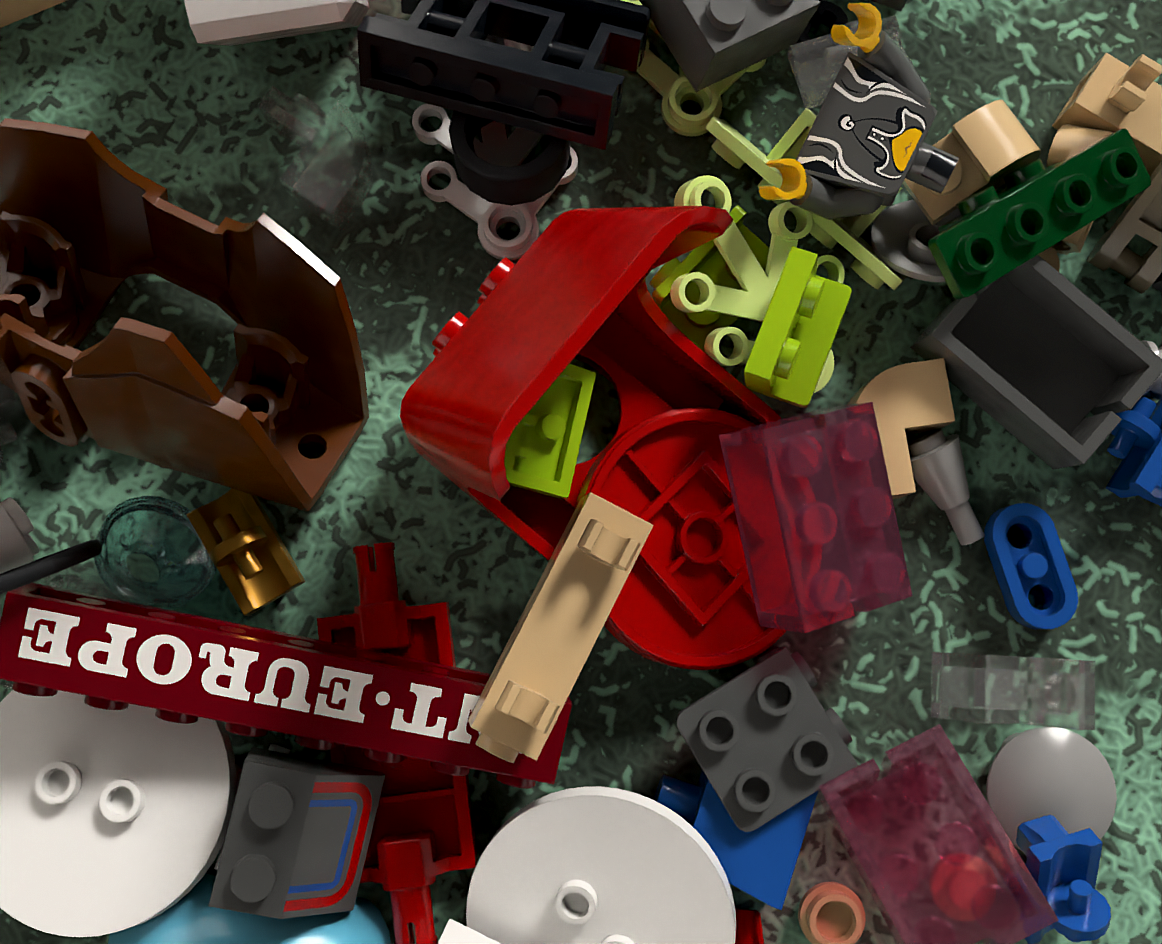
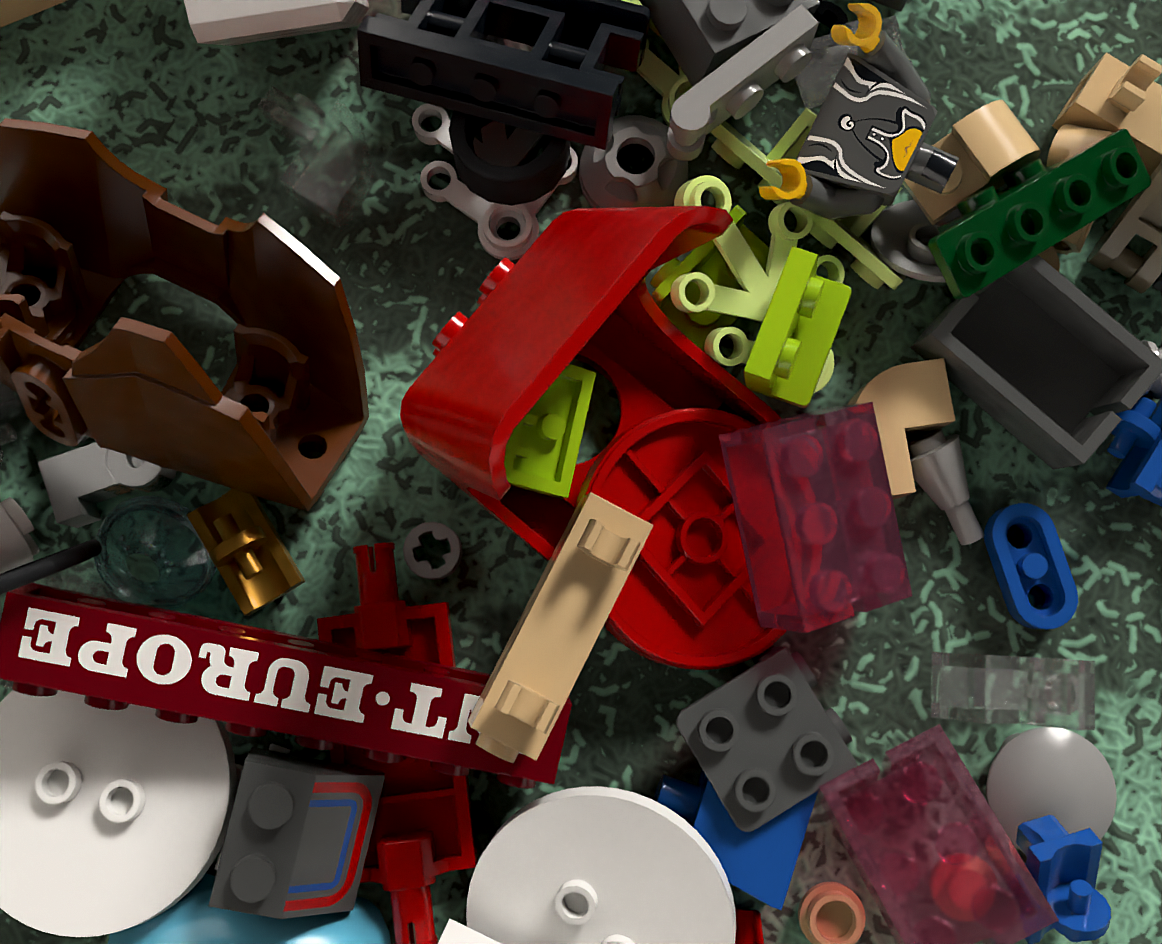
(93, 475): none -> light grey leg
(425, 568): none -> light grey bush
(610, 186): none -> light grey piece
(740, 82): none -> light grey plate

